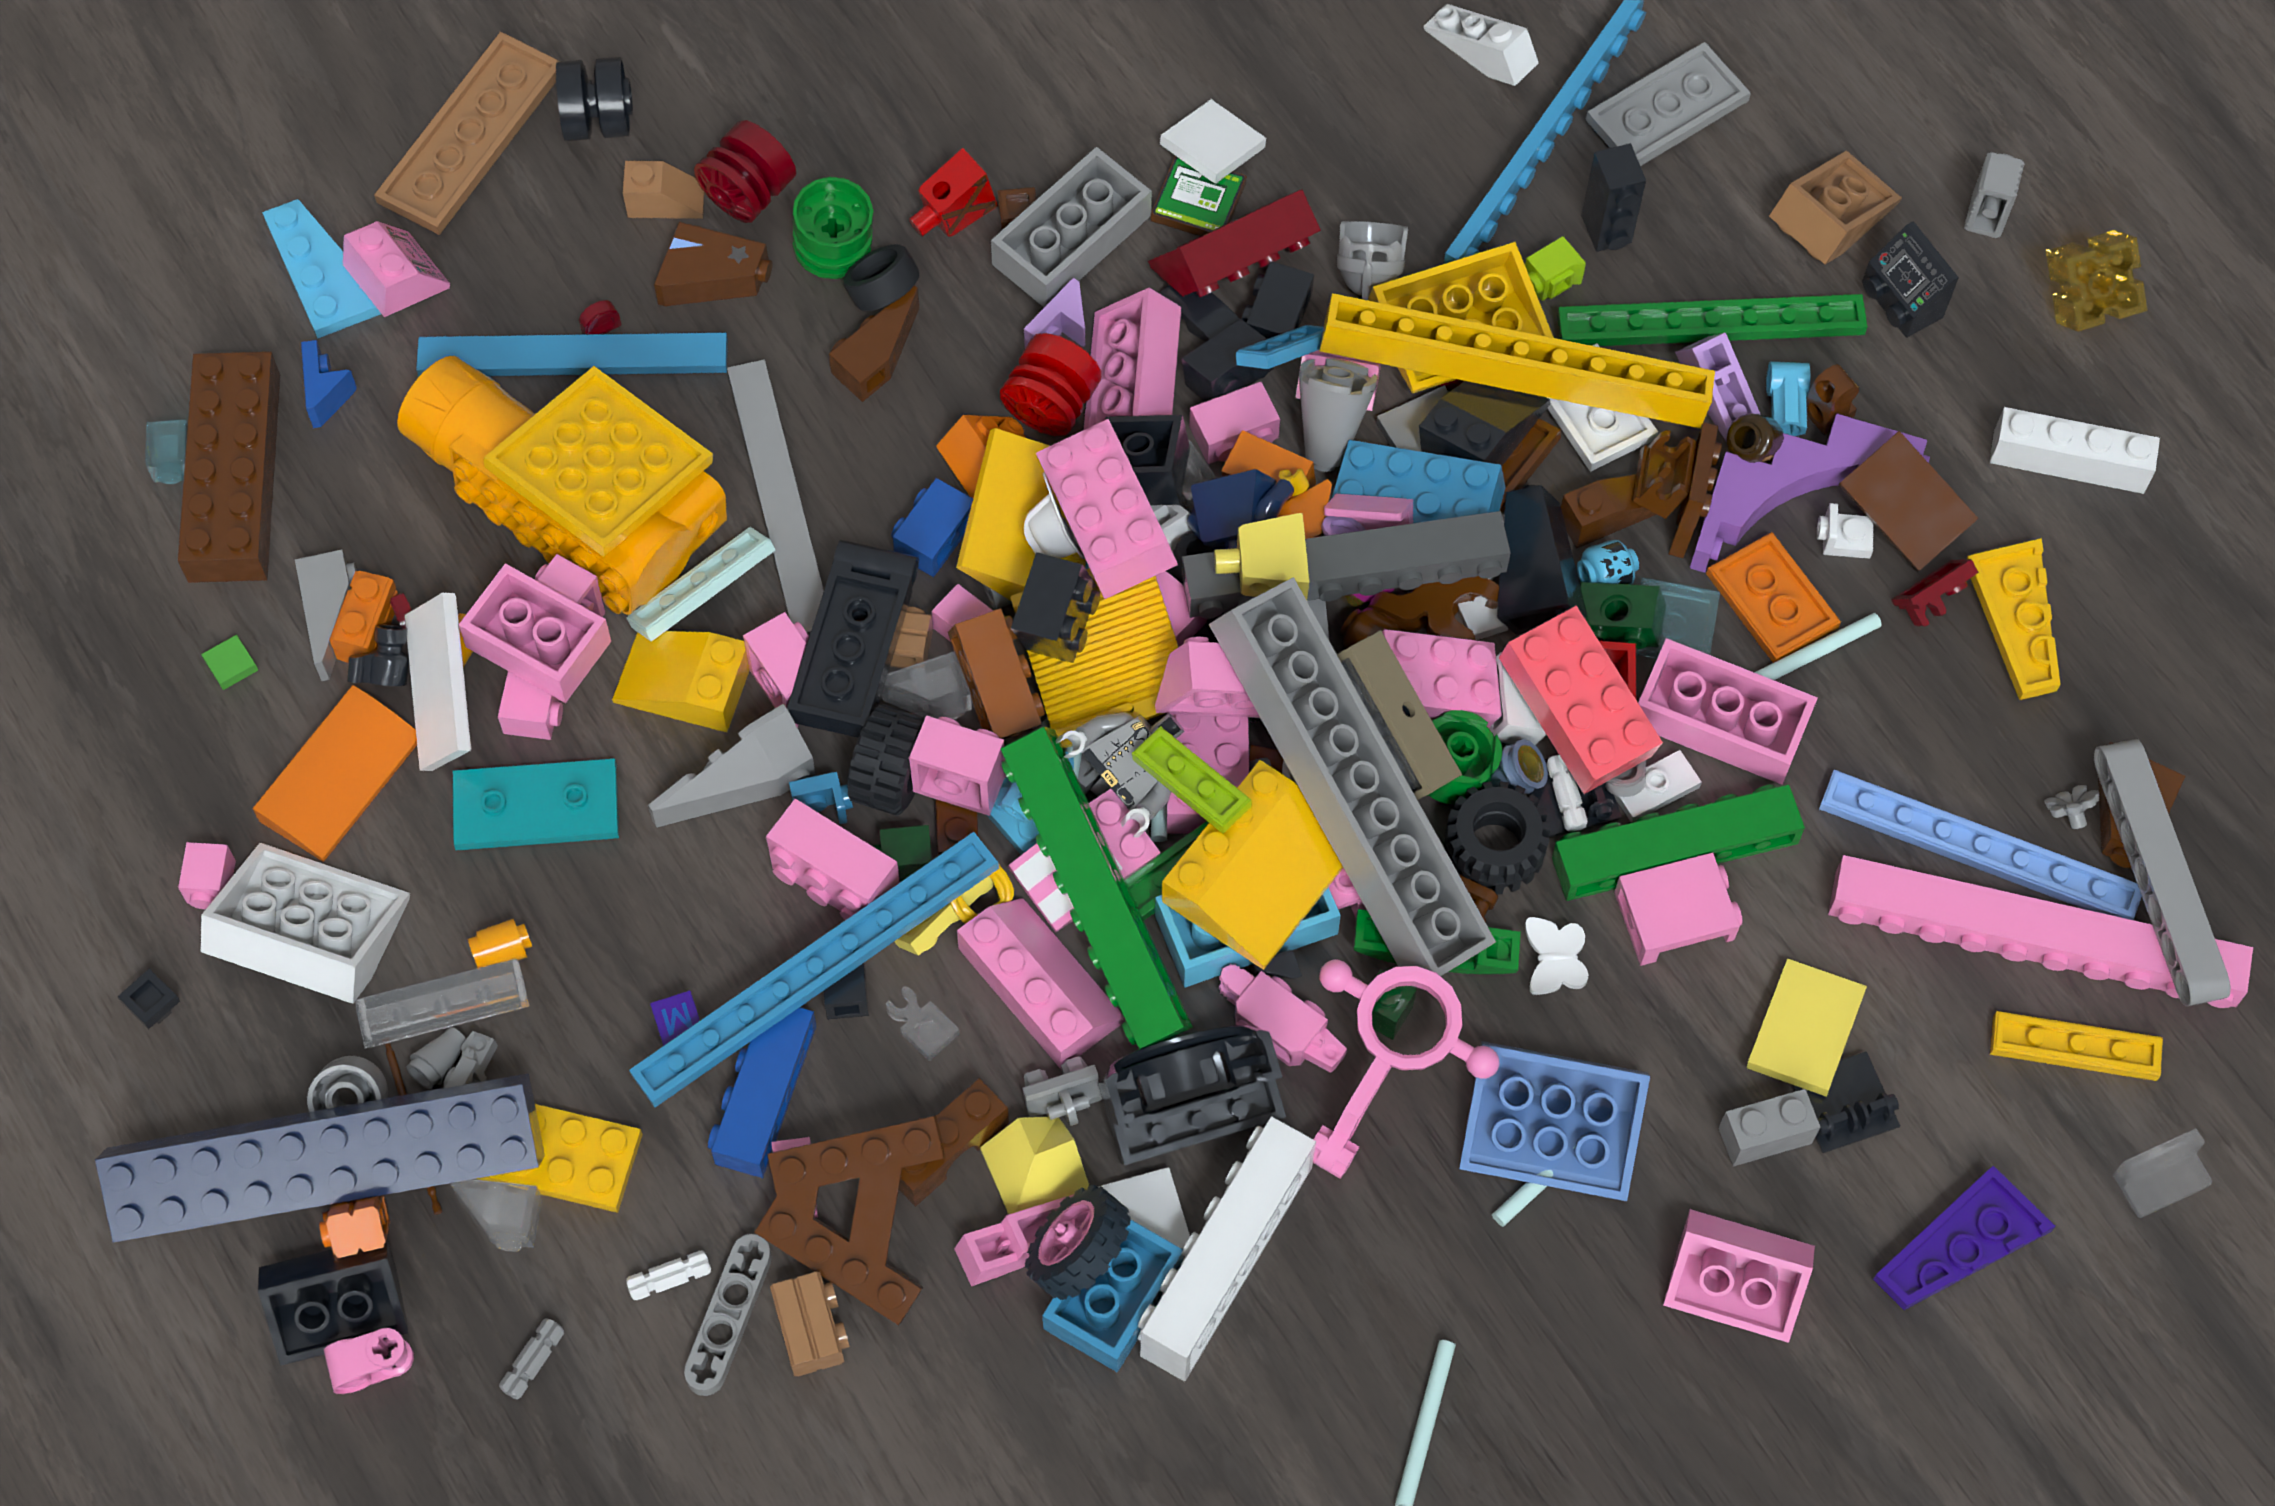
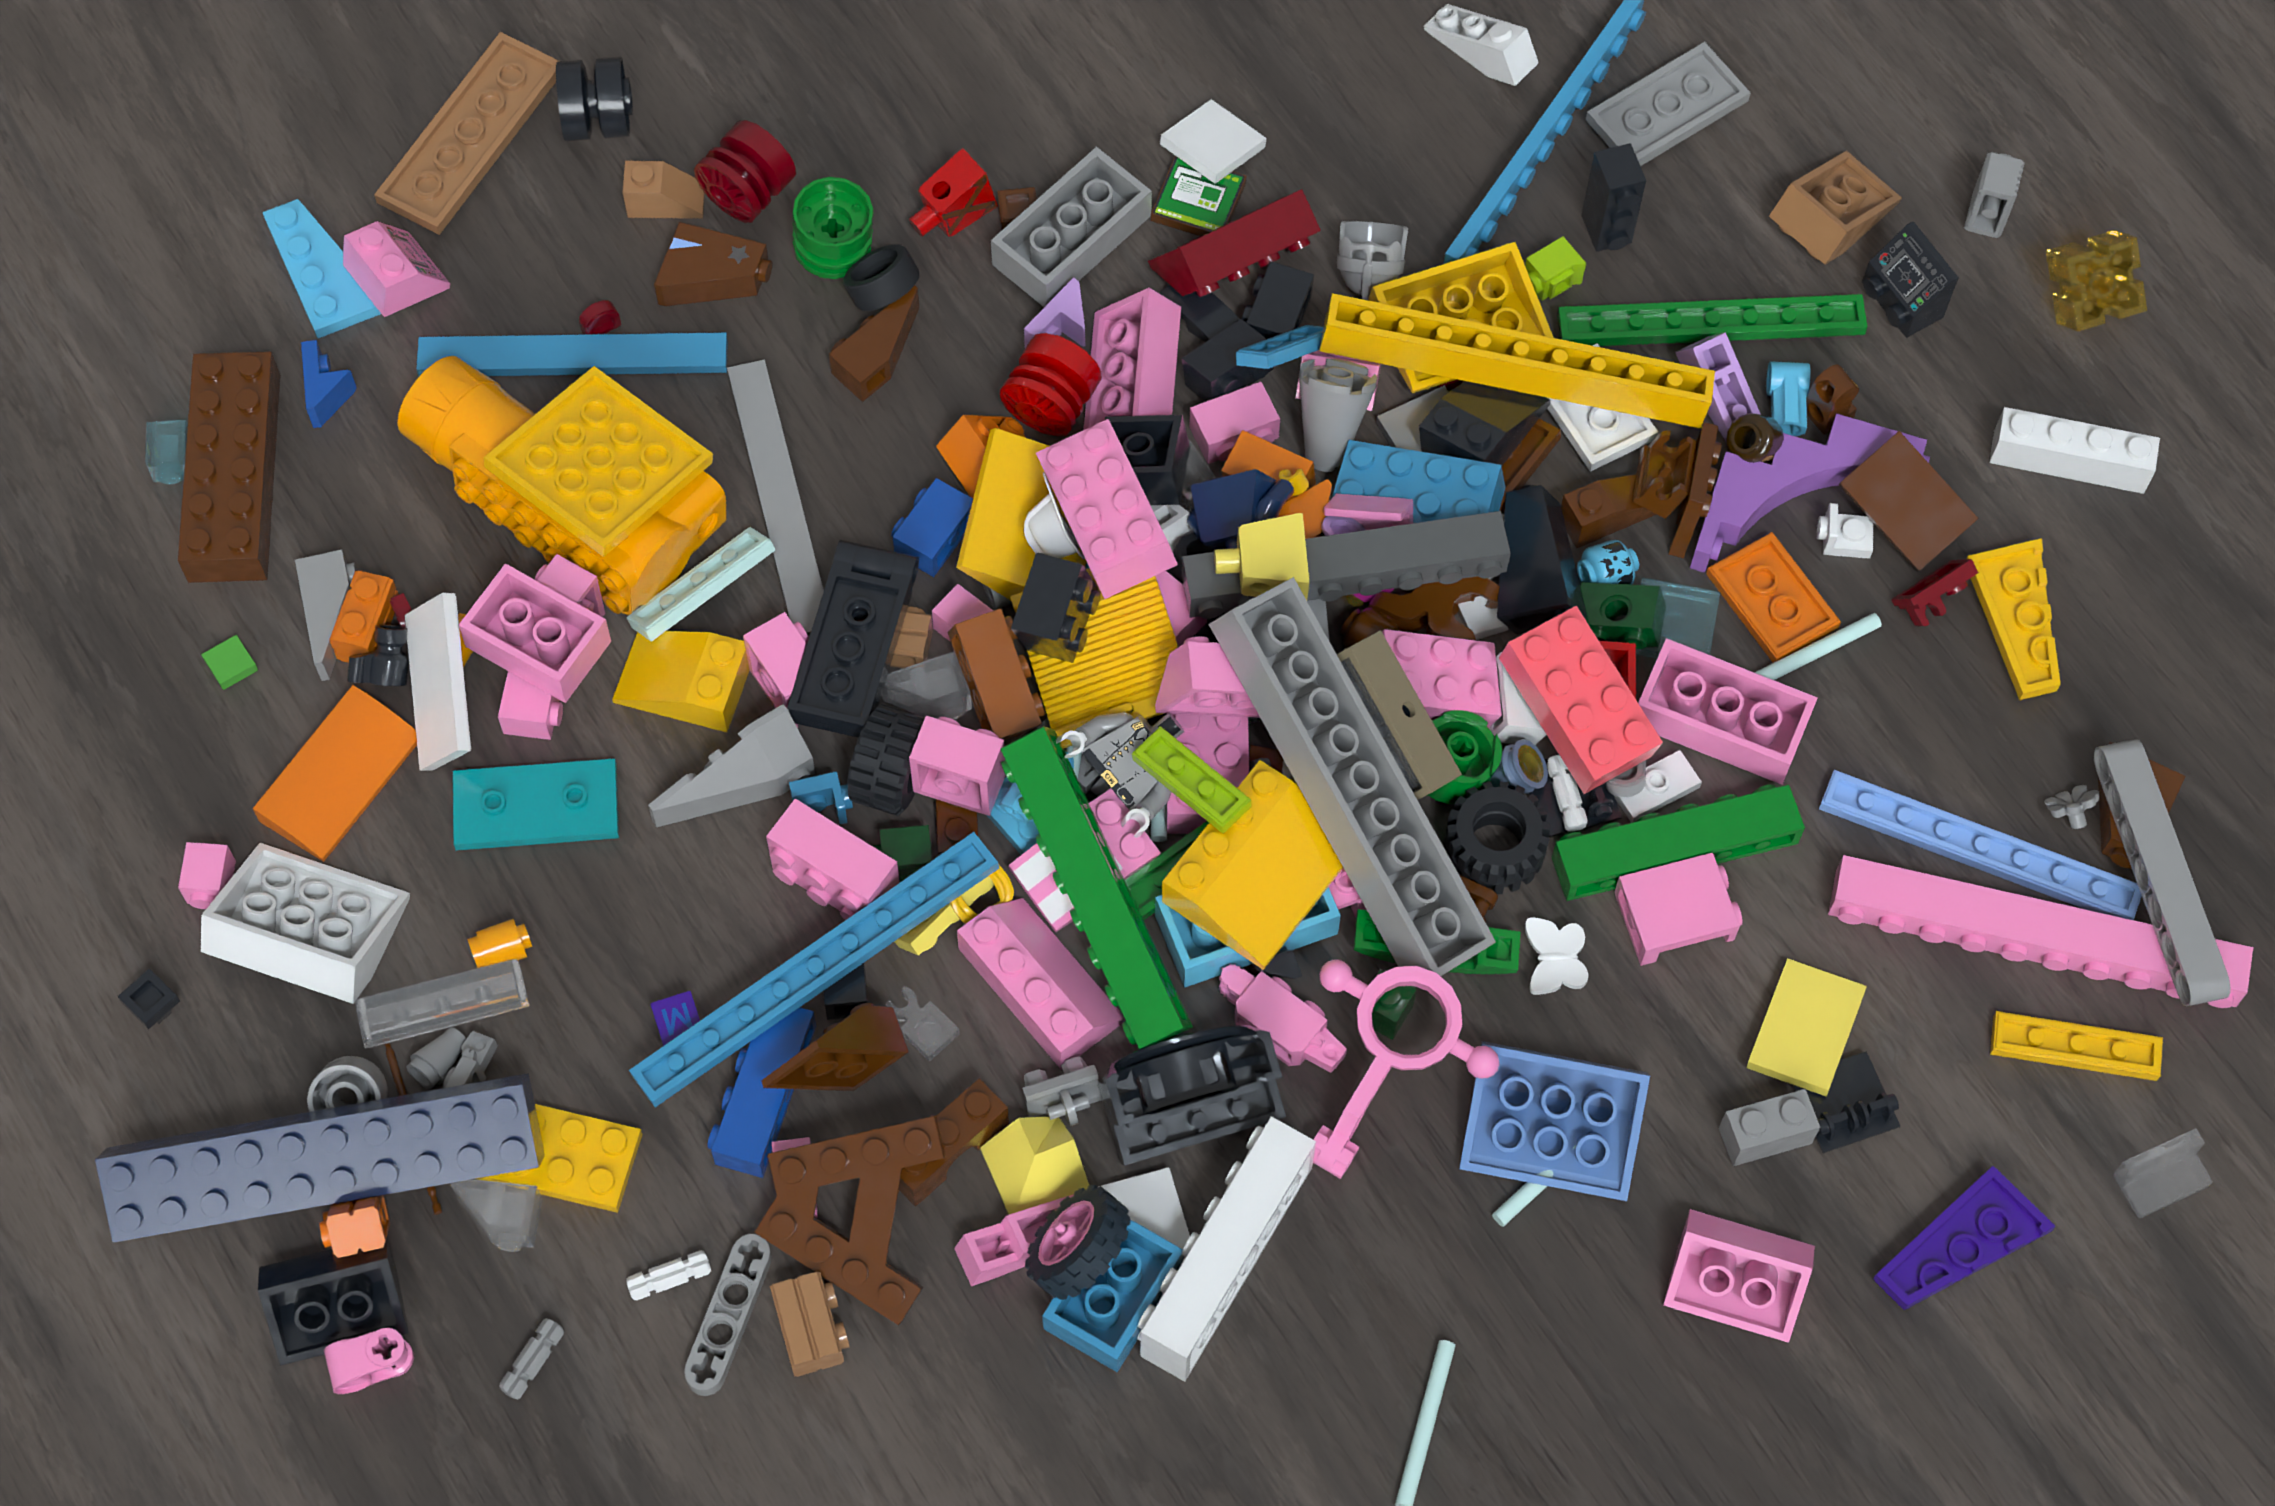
(845, 1053): none -> reddish brown slope

